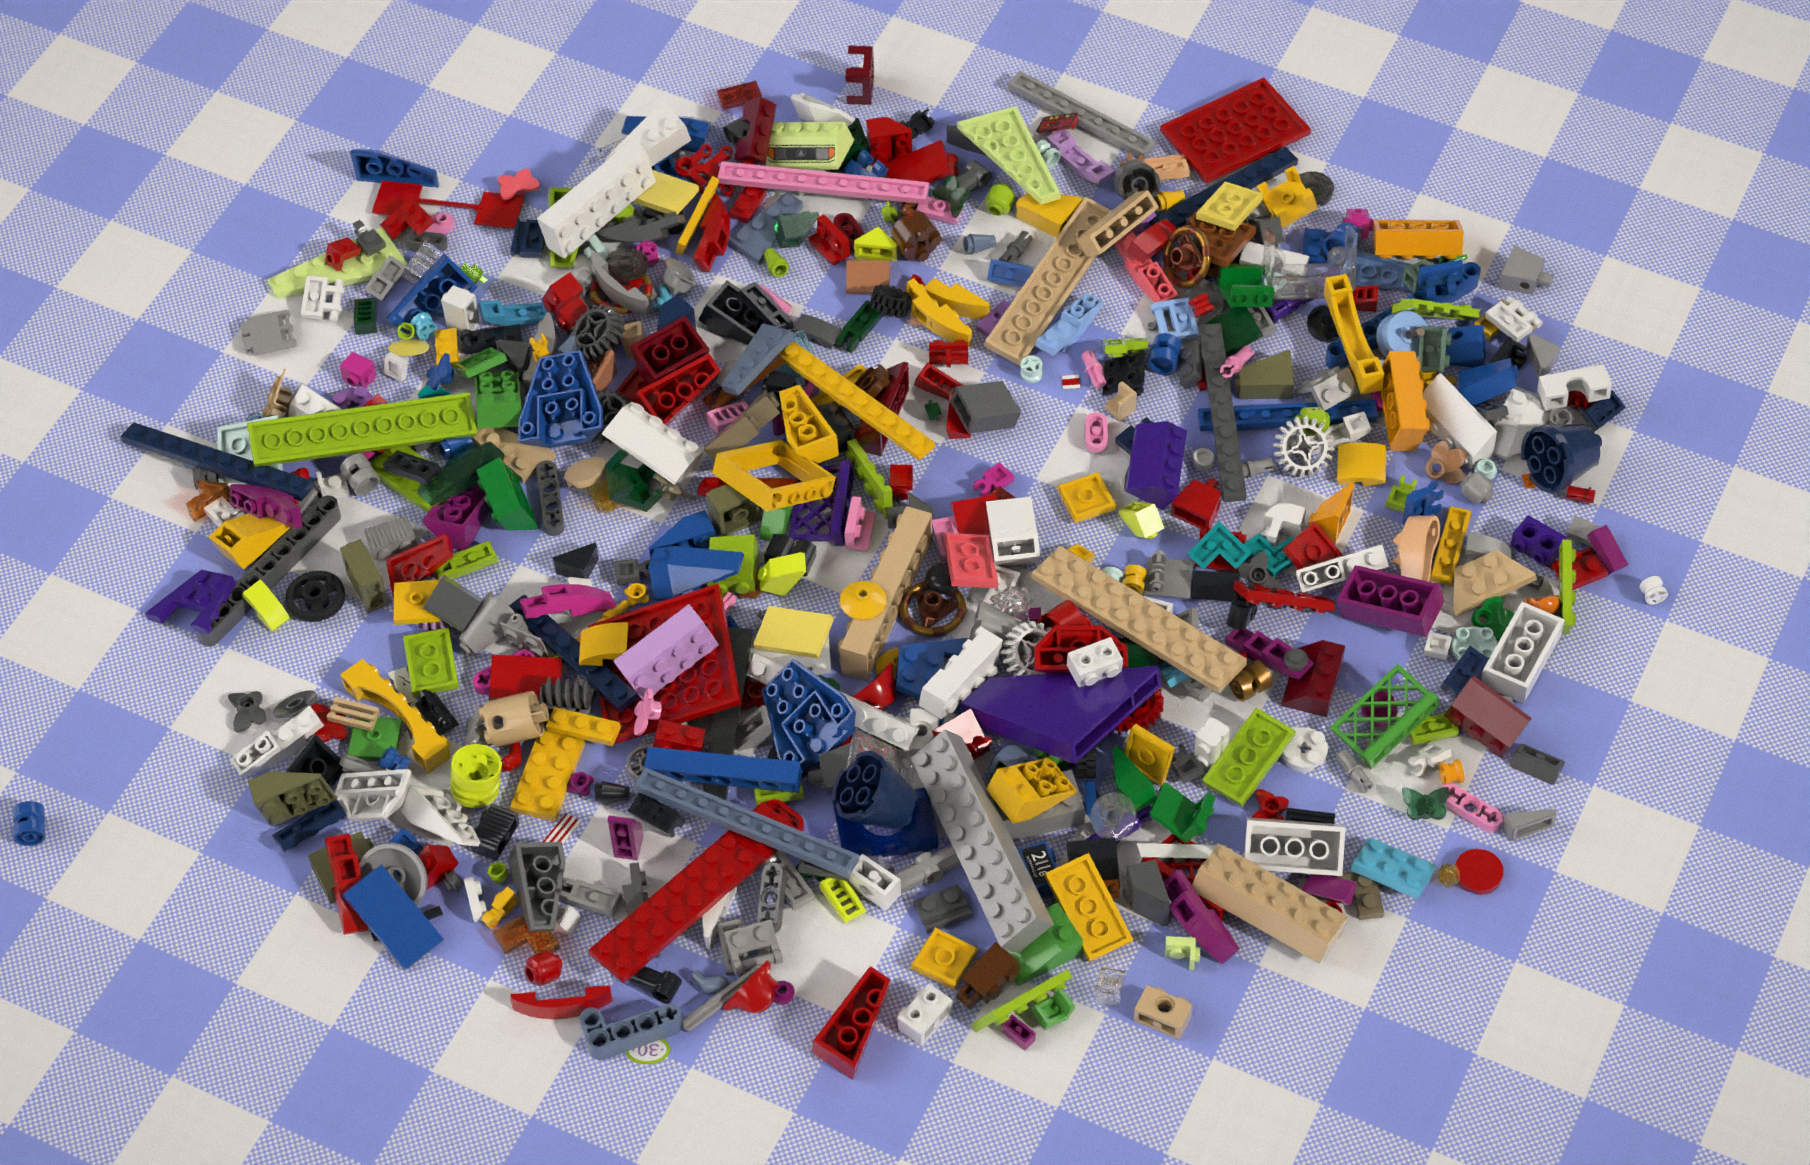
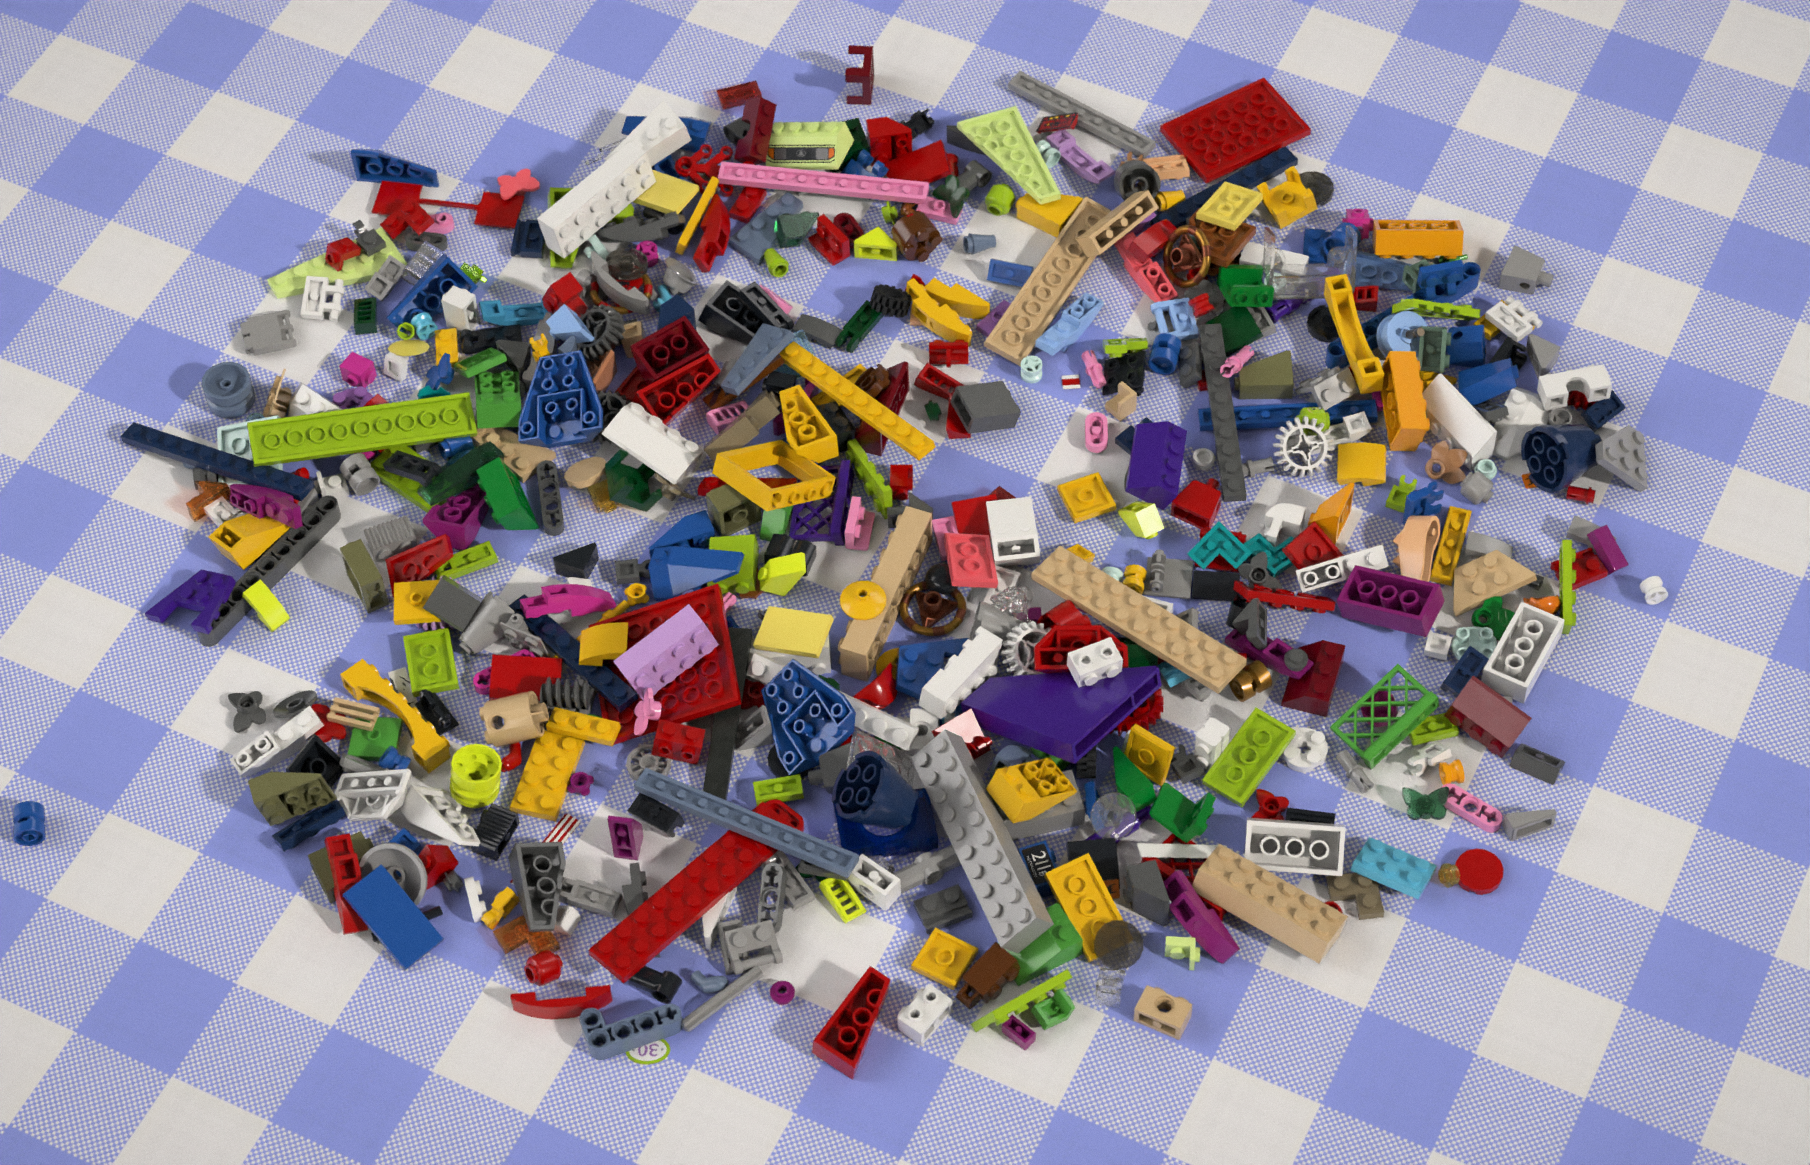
(228, 390): none -> sand blue wheel
(315, 595): black wheel -> none
(474, 729): light grey animal -> none
(498, 872): lime hinge -> none
(567, 323): none -> light blue slope
(610, 792): black cone -> none
(726, 769): blue piece -> none
(756, 993): red hat -> none
(814, 110): white wedge -> none
(865, 274): nougat slope -> none
(992, 478): dark pink plate -> none
(1015, 248): dark grey pin -> none
(1118, 944): none -> clear smoke tile
(1253, 623): none -> dark grey slope
(1270, 221): dark grey slope -> none
(1330, 888): magenta slope -> none
(1537, 541): dark purple brick -> none
(1624, 456): none -> light grey plate

